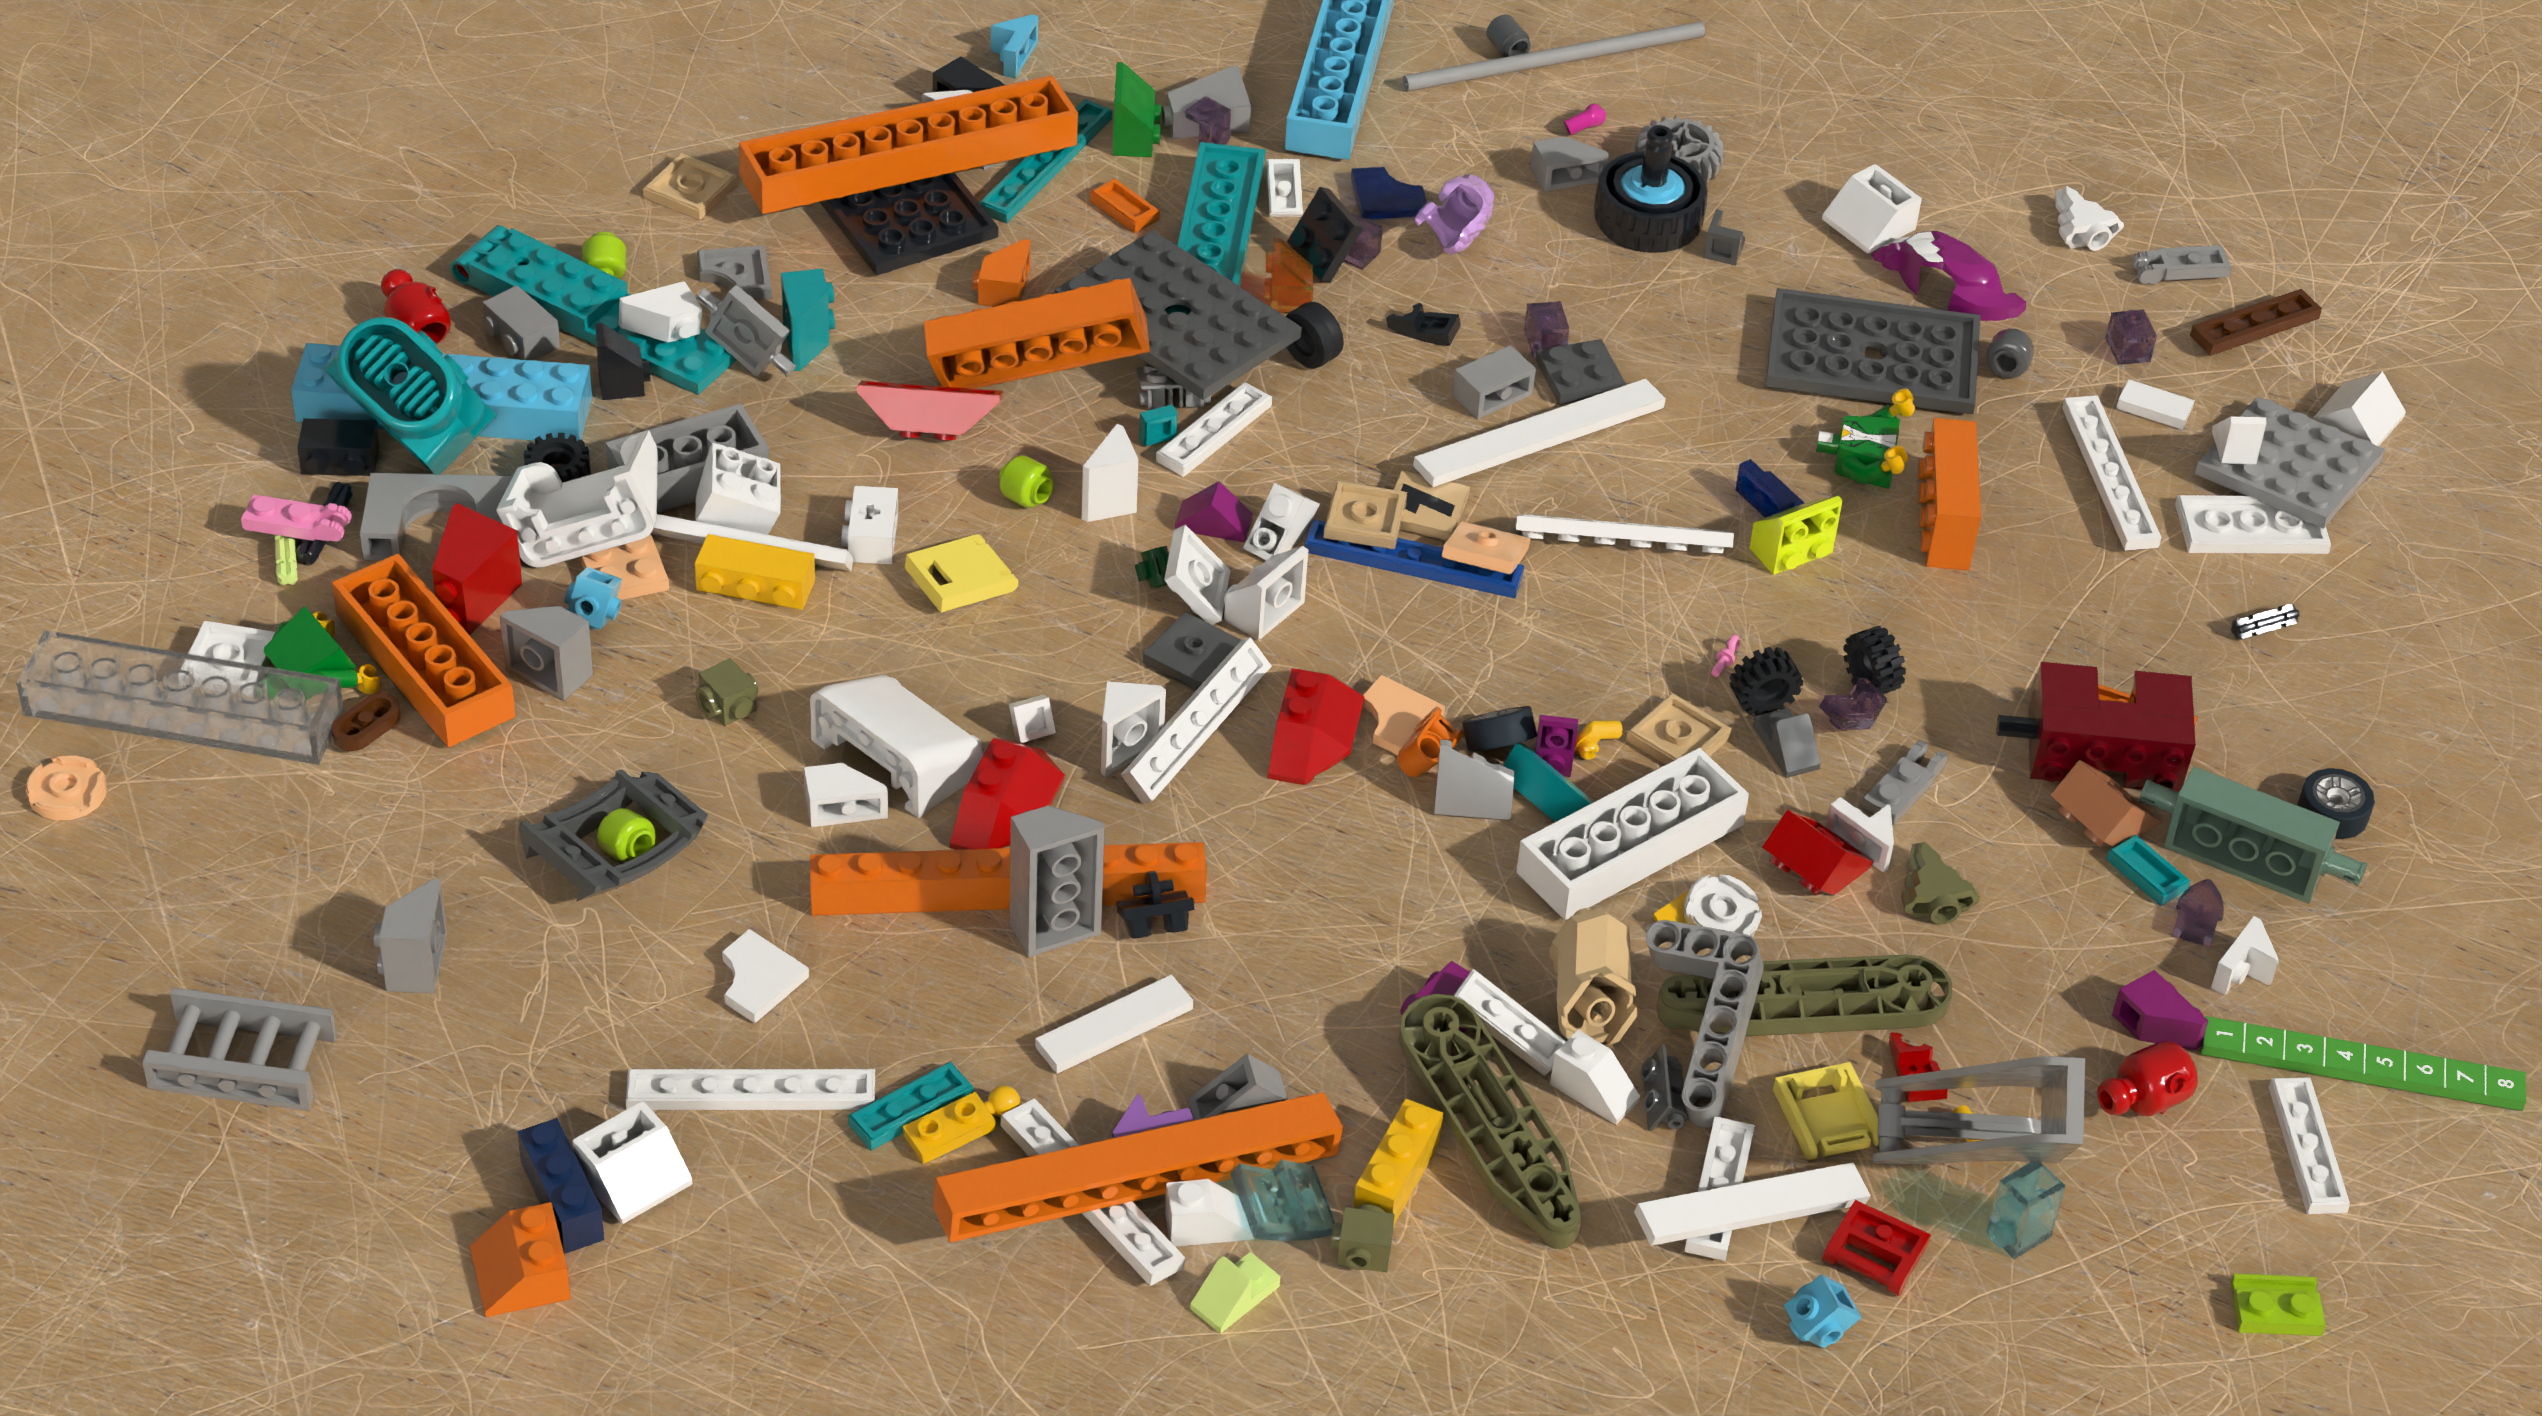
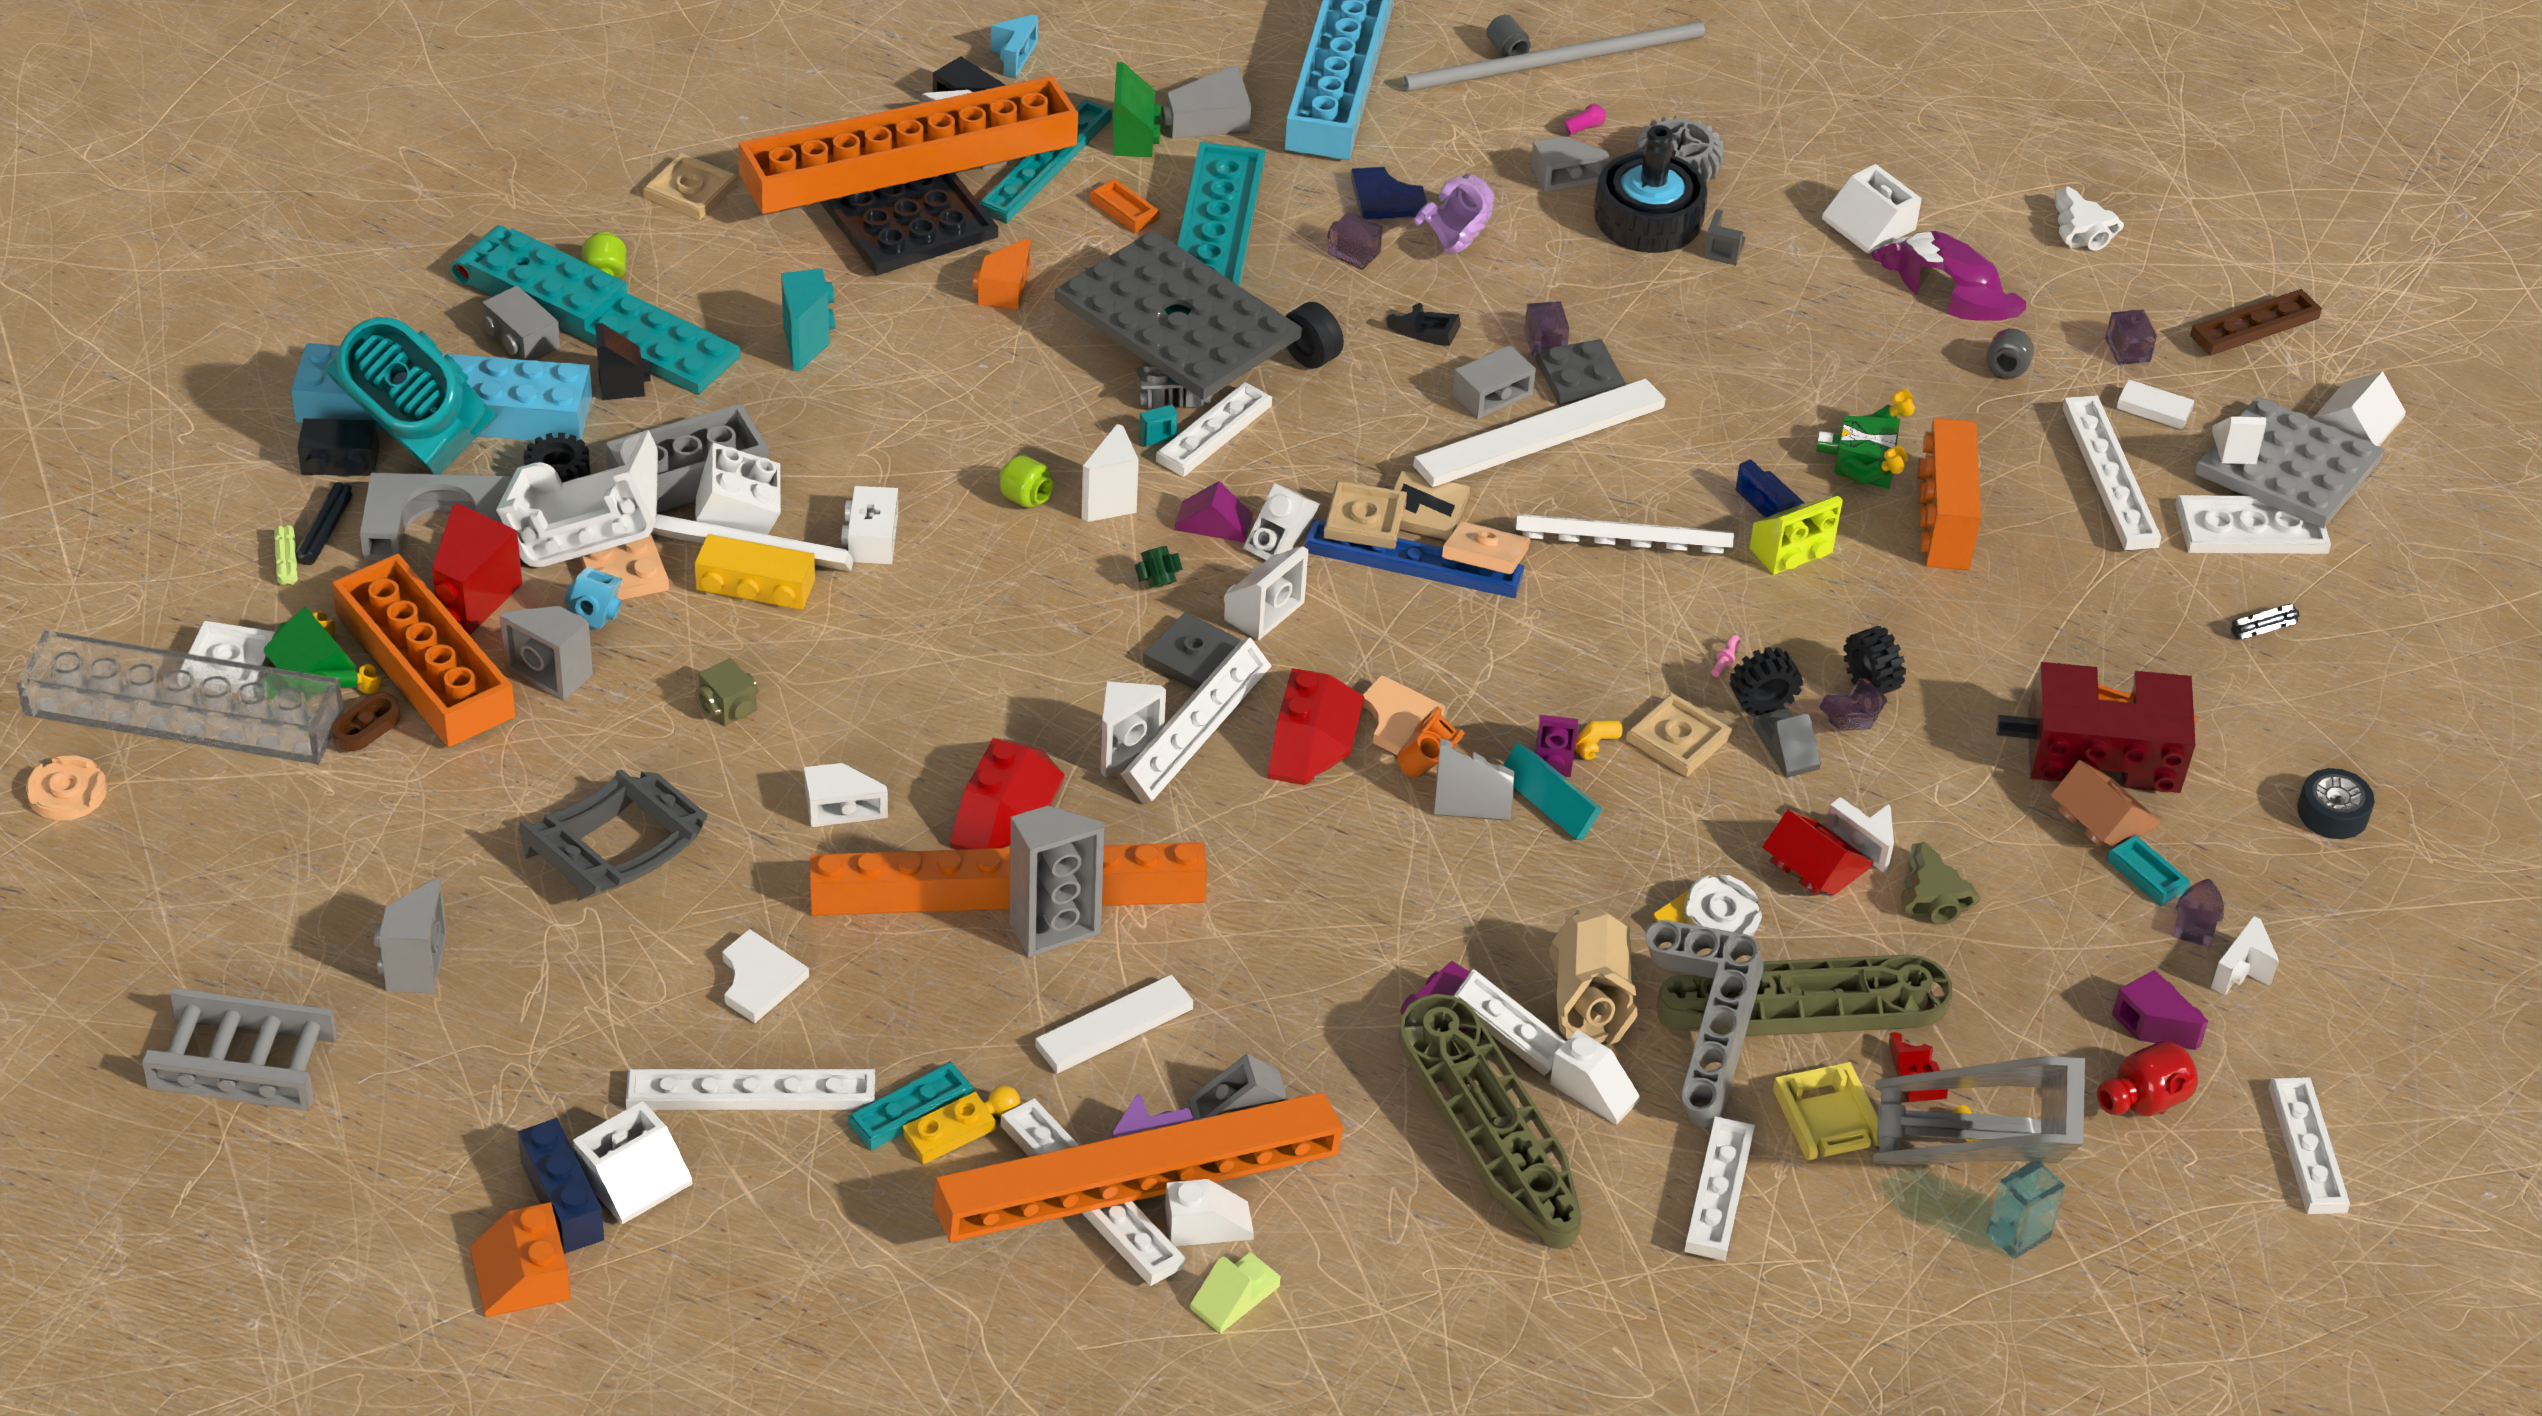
(295, 518): bright pink hinge -> none
(415, 304): red piece -> none
(625, 835): lime head -> none
(662, 313): white slope -> none
(739, 267): light grey tile -> none
(746, 330): light grey plate -> none
(901, 734): white windscreen -> none
(928, 408): wedge -> none
(969, 568): light yellow container -> none
(1032, 718): white tile -> none
(1037, 335): orange brick -> none
(1172, 905): black hips -> none
(1197, 575): white plate -> none
(1213, 120): clear purple bracket -> none
(1283, 1201): clear light blue slope -> none
(1284, 187): white slope -> none
(1290, 278): clear orange slope -> none
(1325, 234): black plate -> none
(1364, 1238): olive brick -> none
(1400, 1158): yellow brick -> none
(1499, 728): black wheel -> none
(1632, 833): white brick -> none
(1663, 1090): dark grey hinge -> none
(1751, 1203): white tile -> none
(1821, 1312): medium azure brick -> none
(1822, 339): dark grey plate -> none
(1879, 1236): red plate -> none
(1905, 782): light grey hinge -> none
(2181, 263): light grey hinge -> none
(2251, 834): sand green brick -> none
(2277, 1304): lime plate -> none
(2365, 1063): bright green tile -> none

